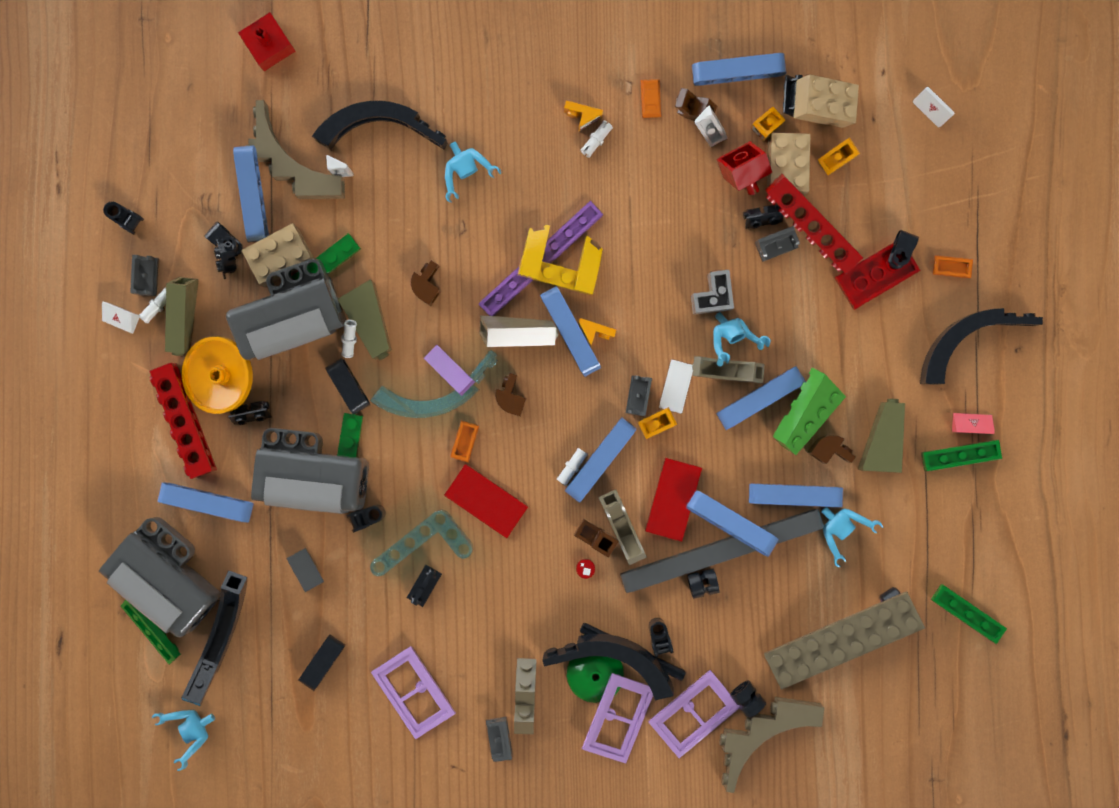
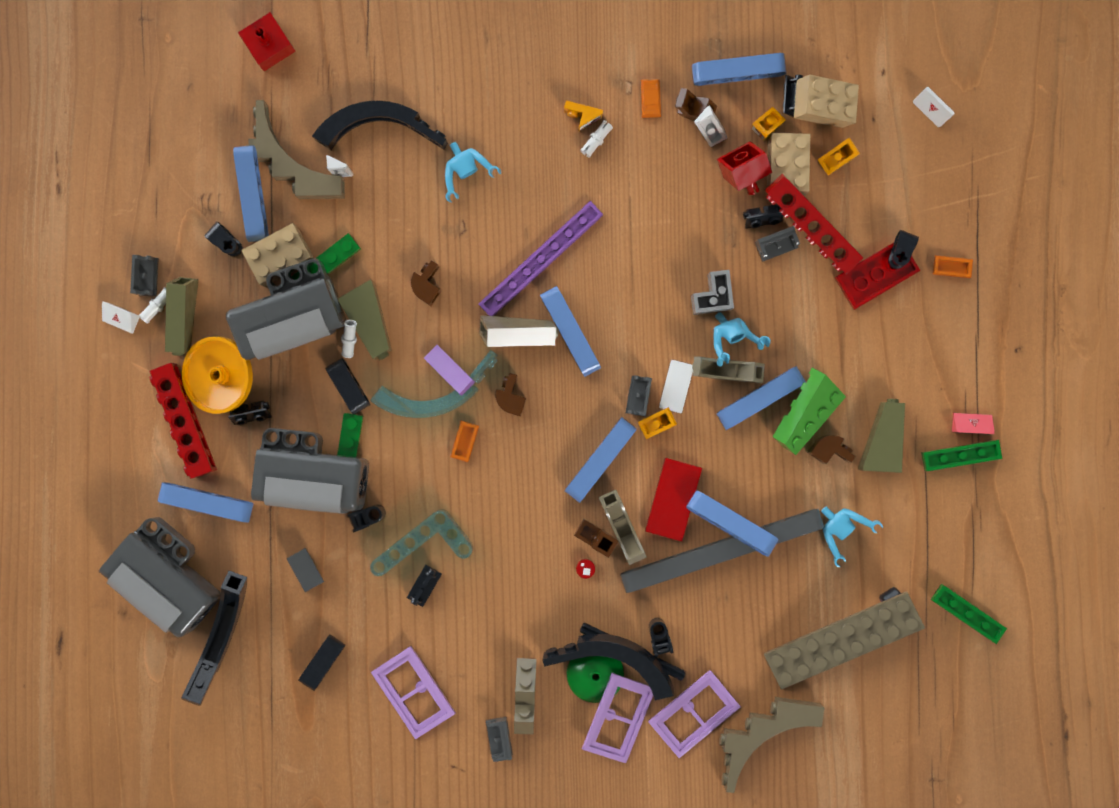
(125, 218): black piece -> none
(153, 633): green plate -> none
(191, 729): medium azure piece -> none
(226, 255): black hinge -> none
(486, 501): red tile -> none
(534, 268): yellow wedge -> none
(572, 466): white pin -> none
(590, 328): light orange slope -> none
(696, 584): black wheel -> none
(746, 696): black wheel -> none
(796, 495): medium blue beam -> none
(941, 350): black arch -> none

